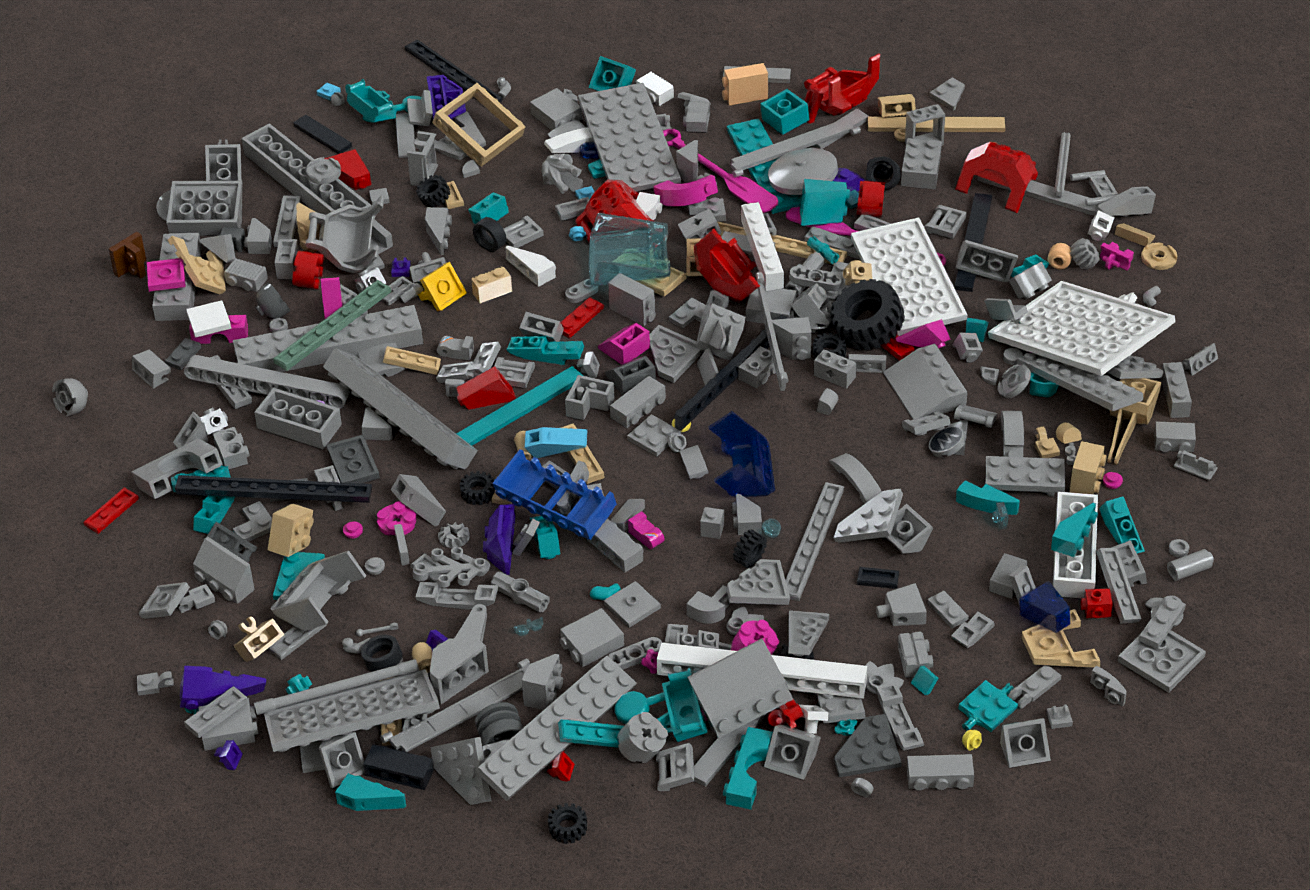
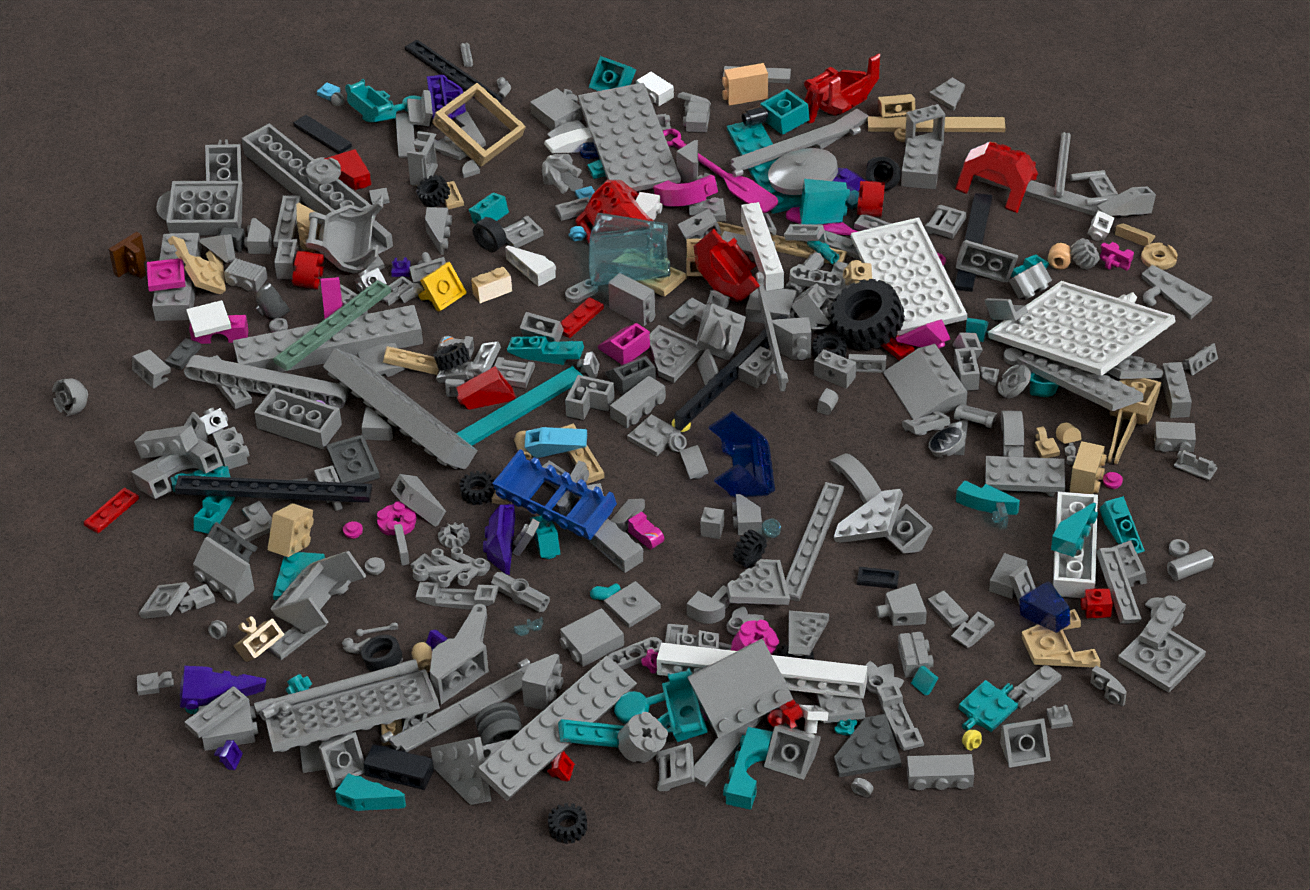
(166, 441): none -> light grey brick
(280, 706): none -> light grey arm
(451, 356): none -> black tyre
(466, 54): none -> light grey axle
(754, 116): none -> black brick
(805, 233): none -> light grey panel
(967, 368): none -> light grey brick
(1180, 293): none -> light grey wing

